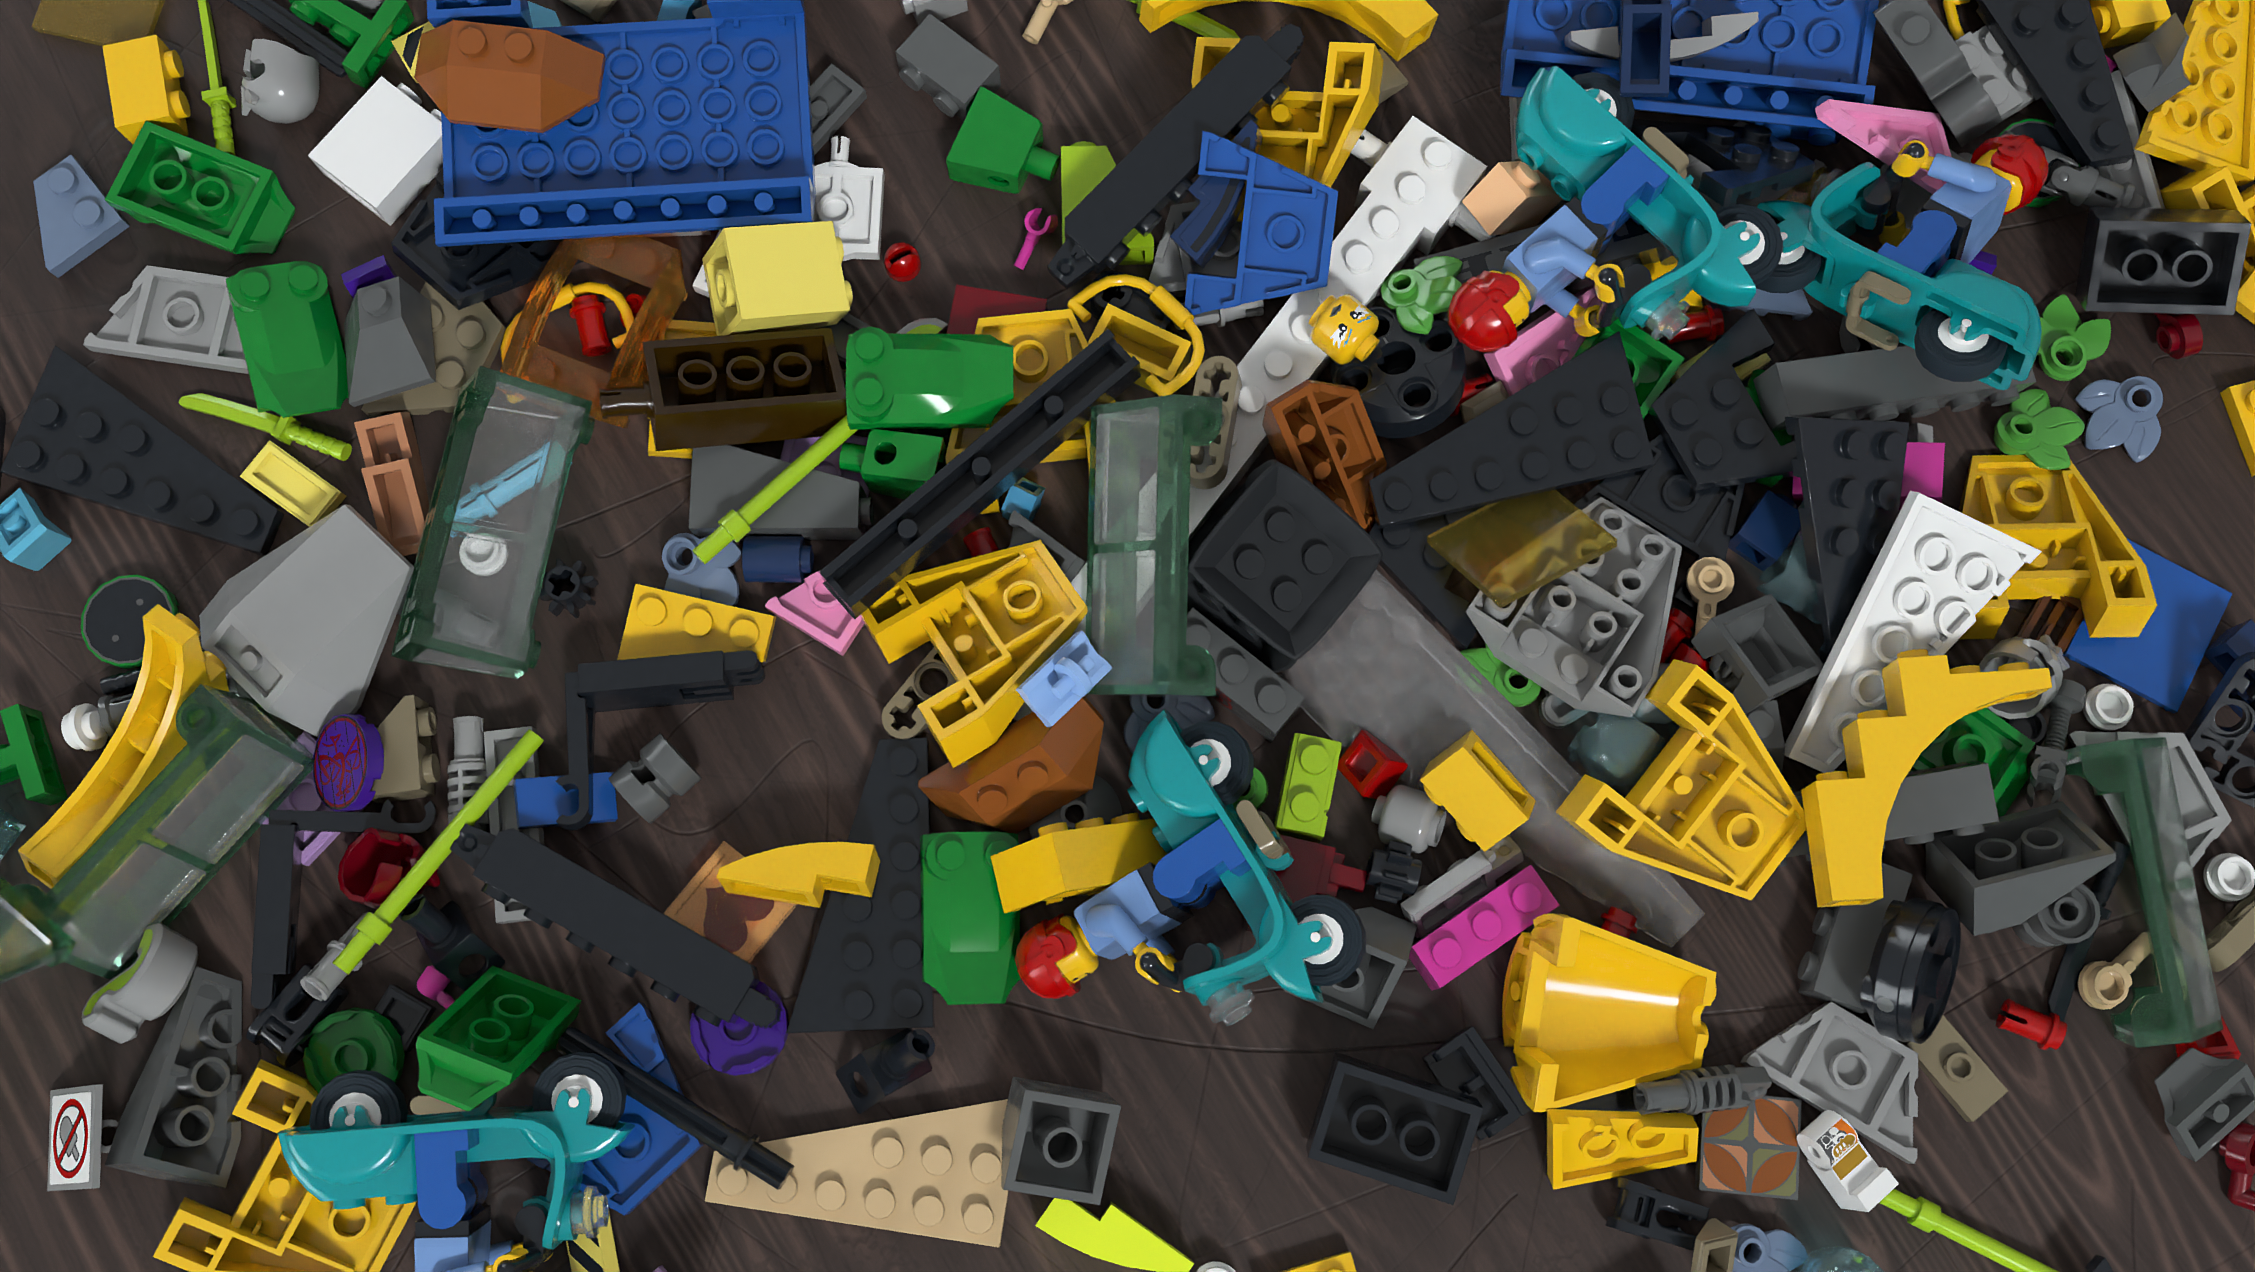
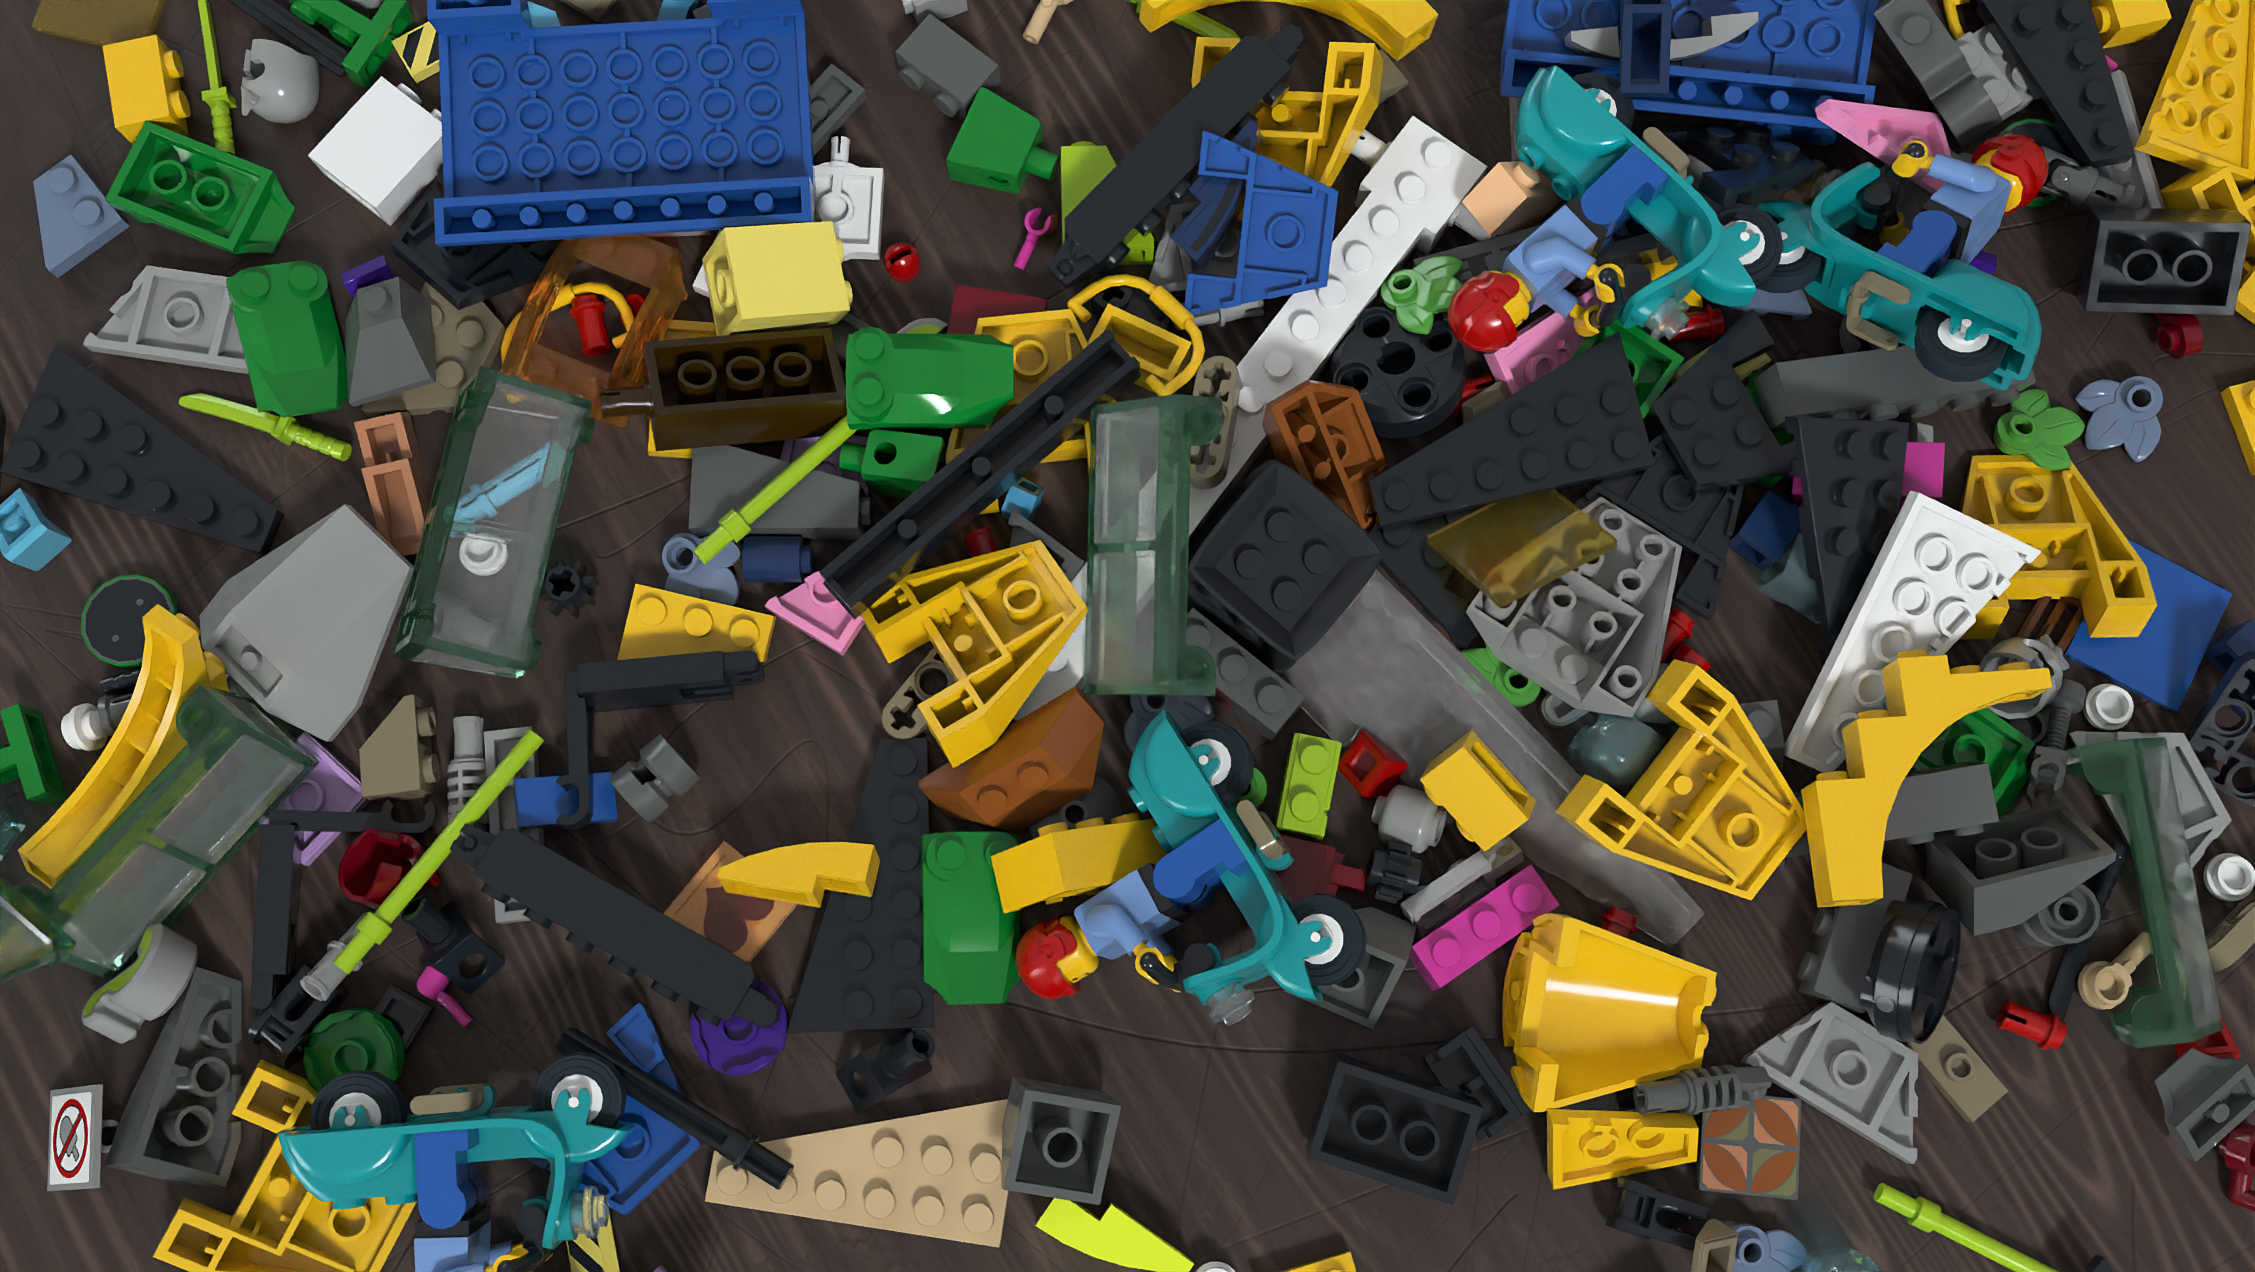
(292, 485): light yellow tile -> none
(347, 762): dark purple tile -> none
(490, 1037): green slope -> none
(507, 75): dark orange wedge -> none
(1063, 679): light blue hips -> none
(1344, 329): yellow head -> none
(1708, 583): tan plate -> none
(1757, 652): dark grey brick -> none
(1844, 1163): white leg -> none
(2070, 338): bright green plate -> none
(2155, 64): dark grey slope -> none

